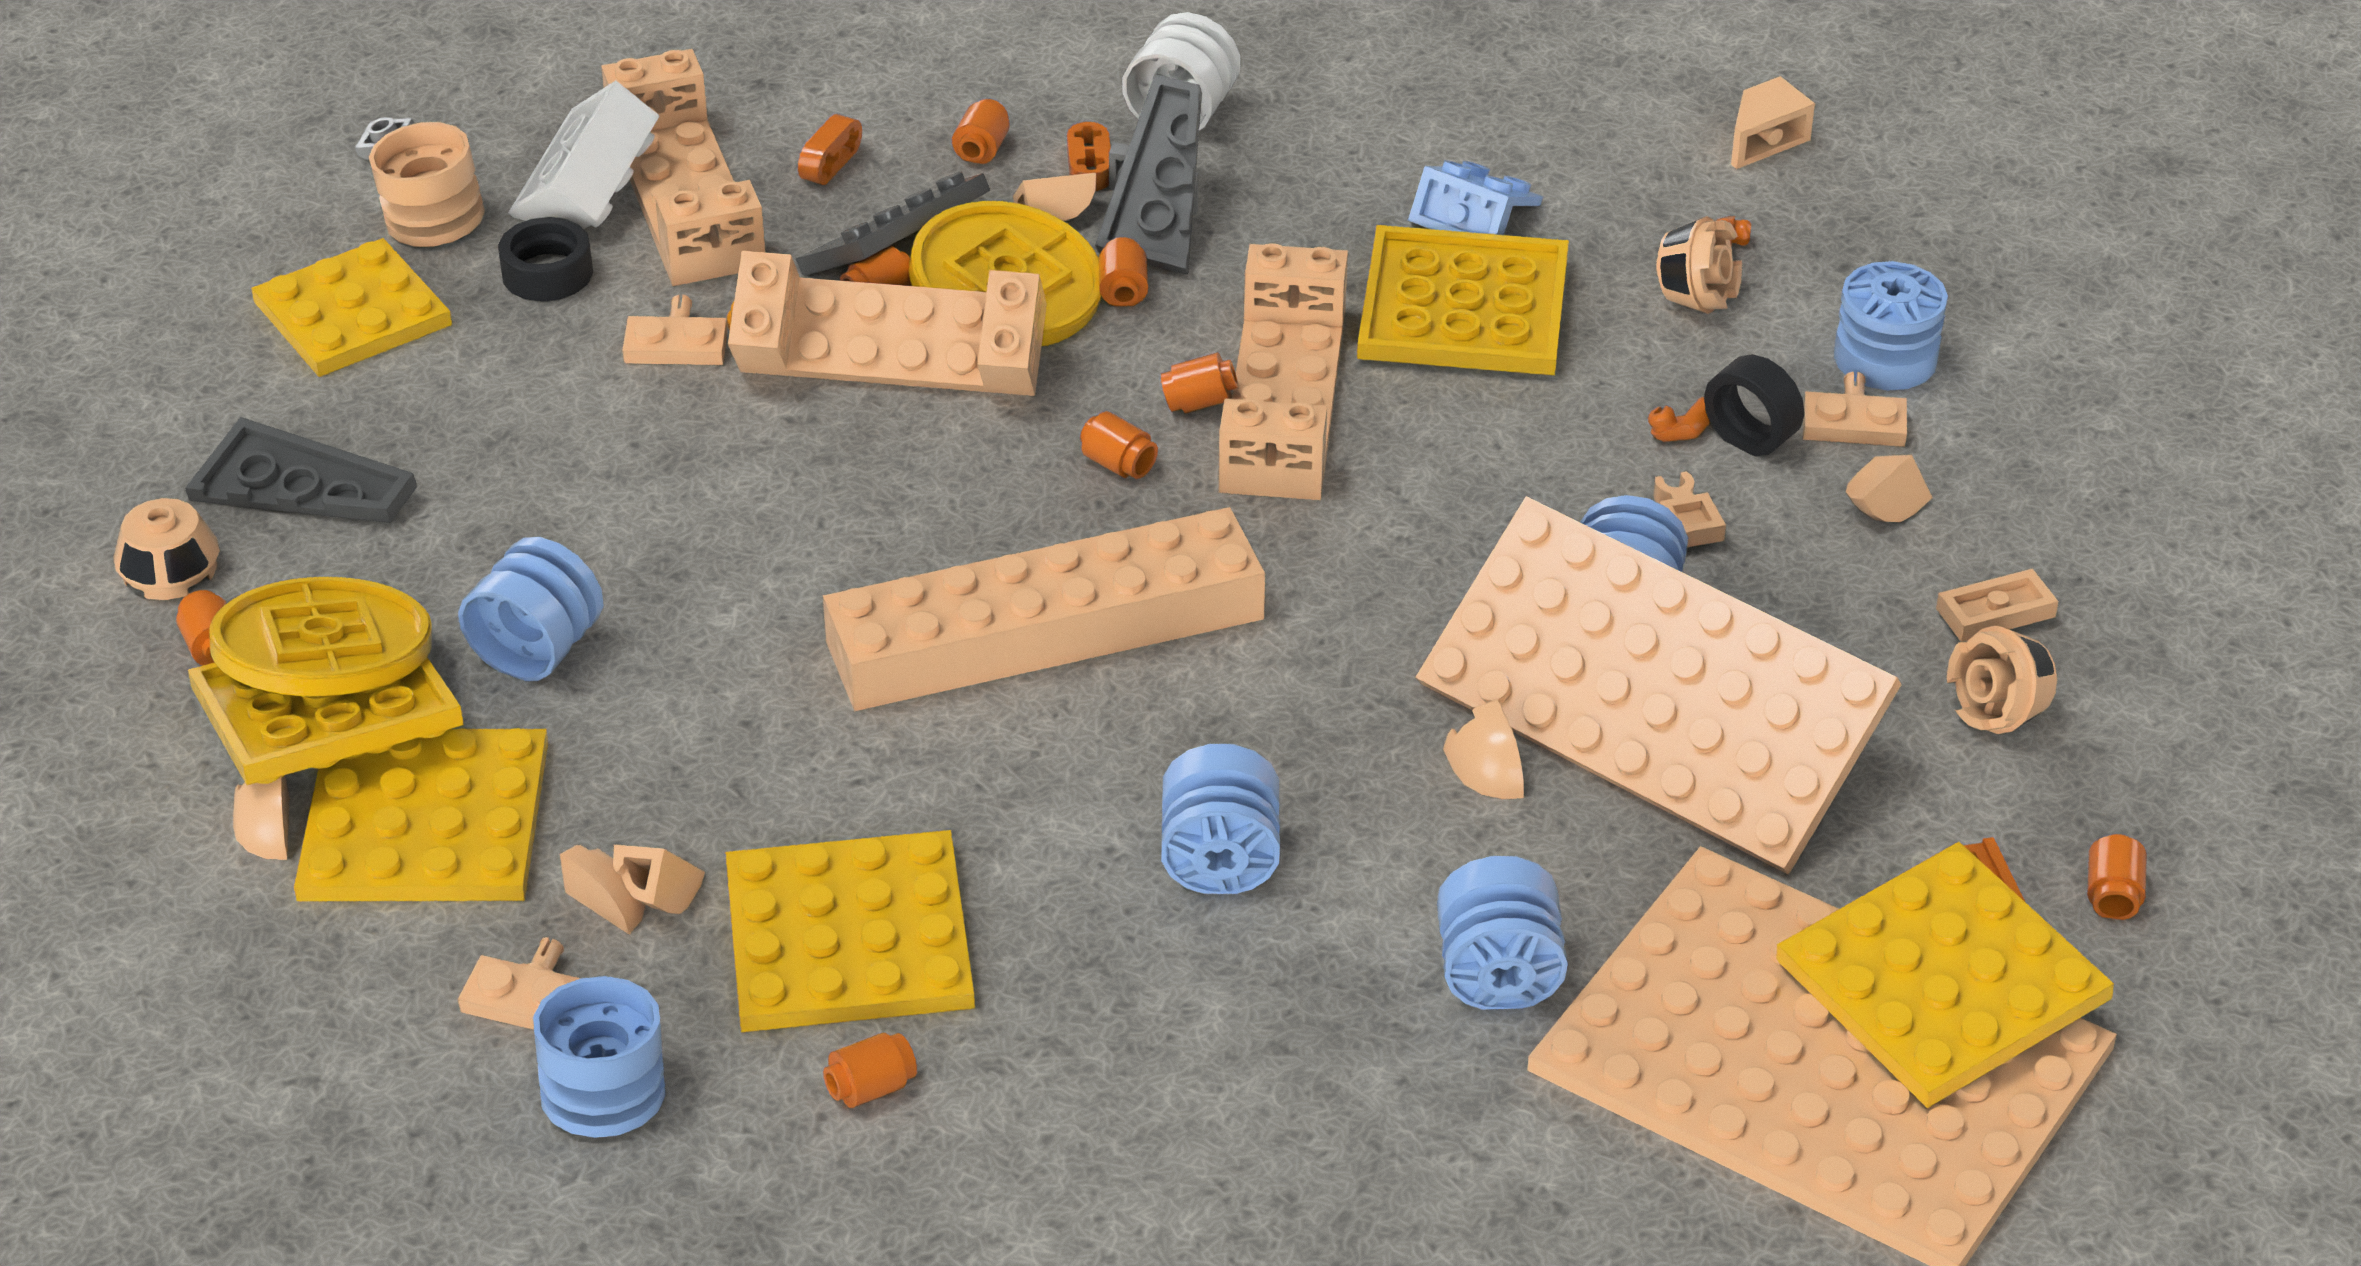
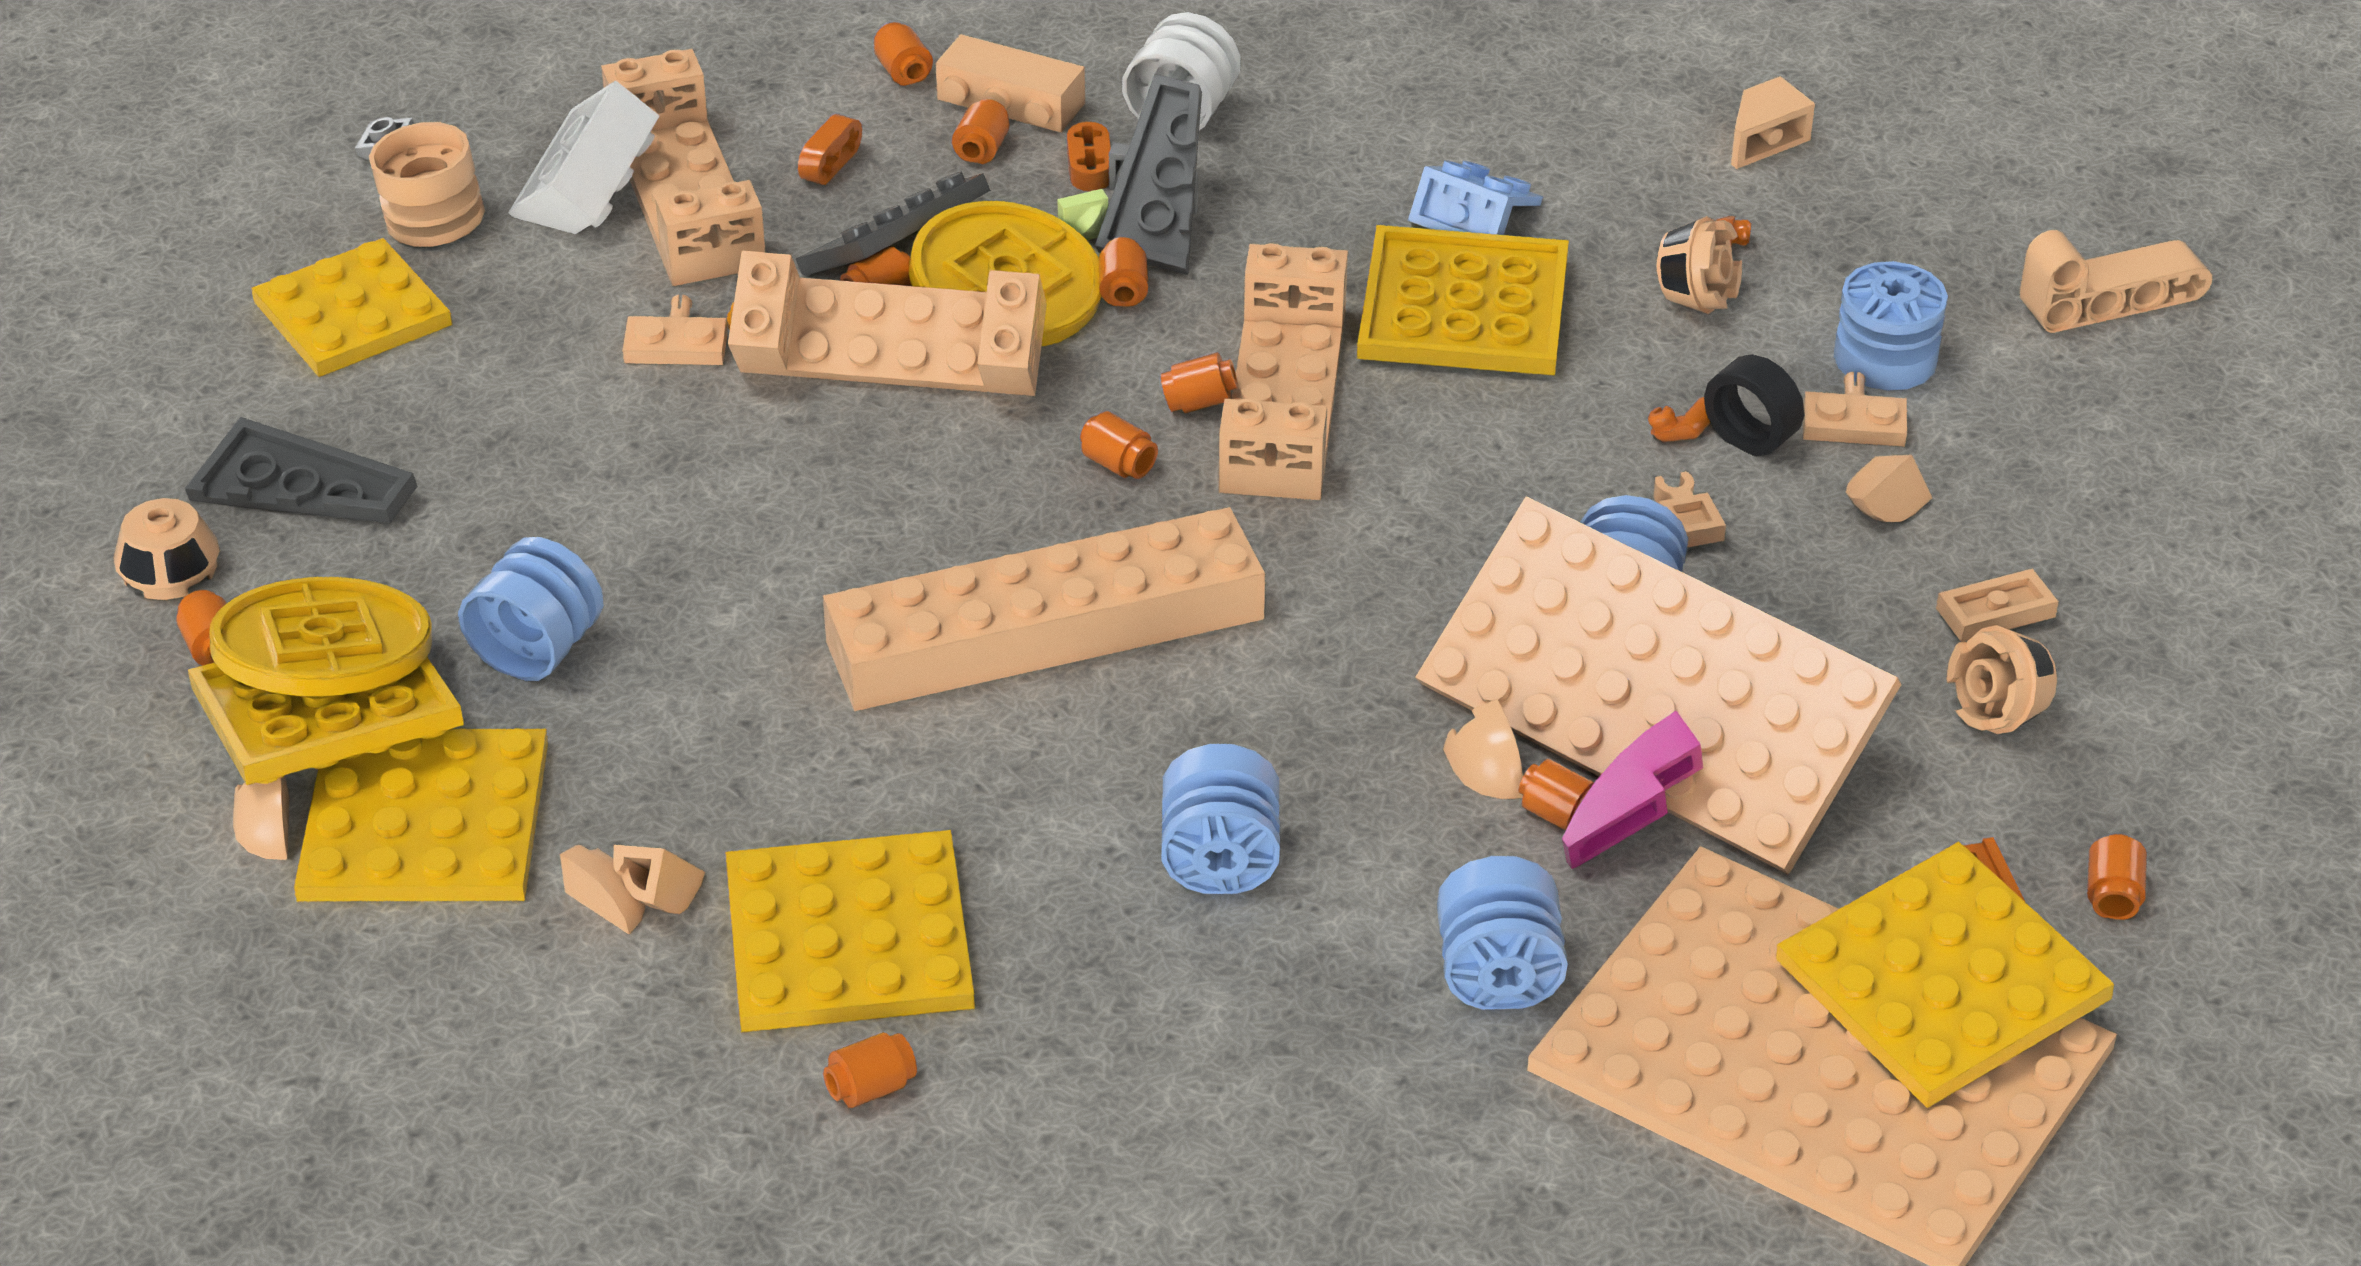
(513, 990): light nougat plate -> none
(546, 280): black tyre -> none
(599, 1056): light blue wheel -> none
(902, 53): none -> orange brick
(1025, 83): none -> light nougat brick
(1059, 196): light nougat brick -> none
(1084, 212): none -> yellowish green tile
(1553, 792): none -> orange brick
(1632, 789): none -> slope
(2077, 292): none -> light nougat beam

